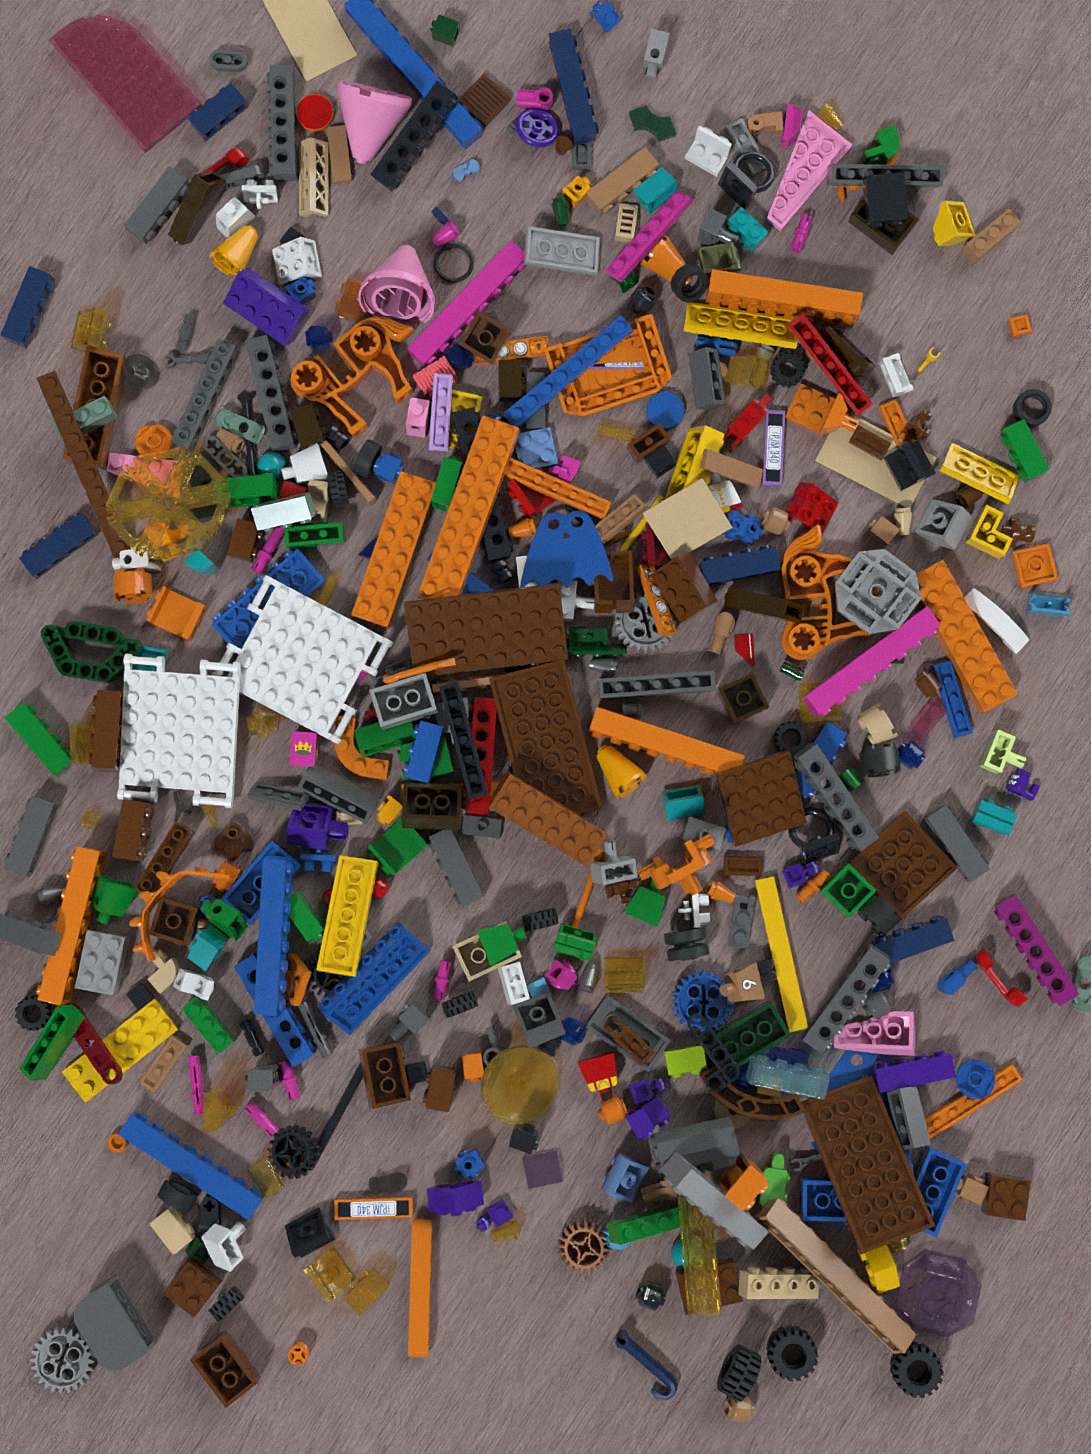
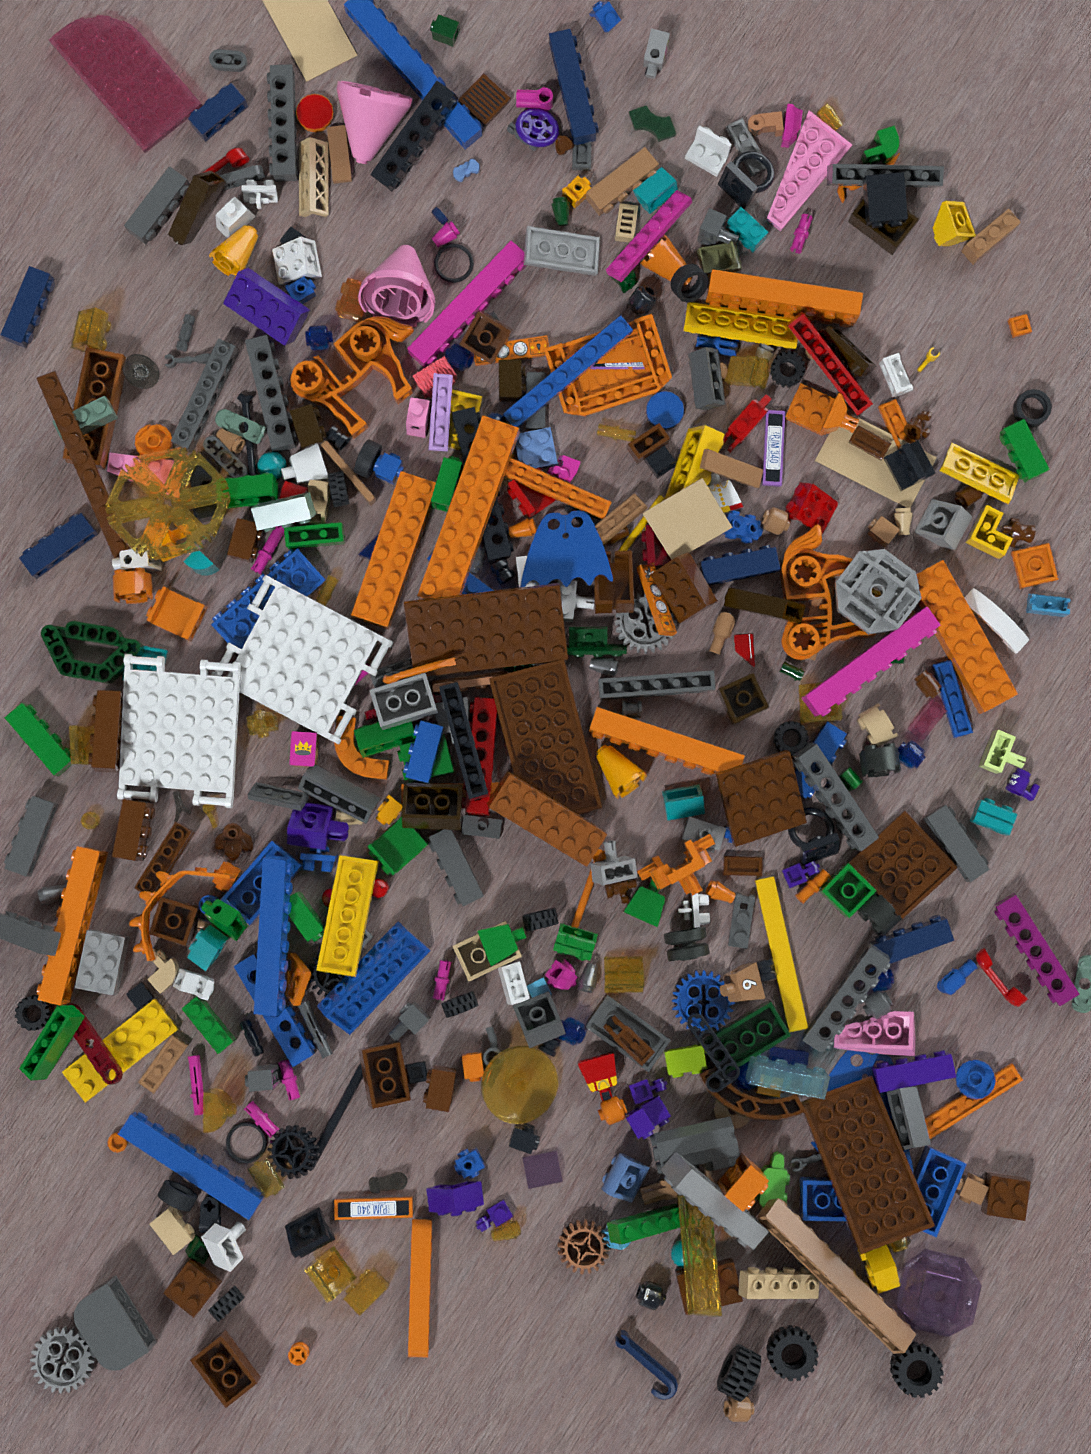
(112, 897): green torso -> none
(263, 1147): none -> black tyre

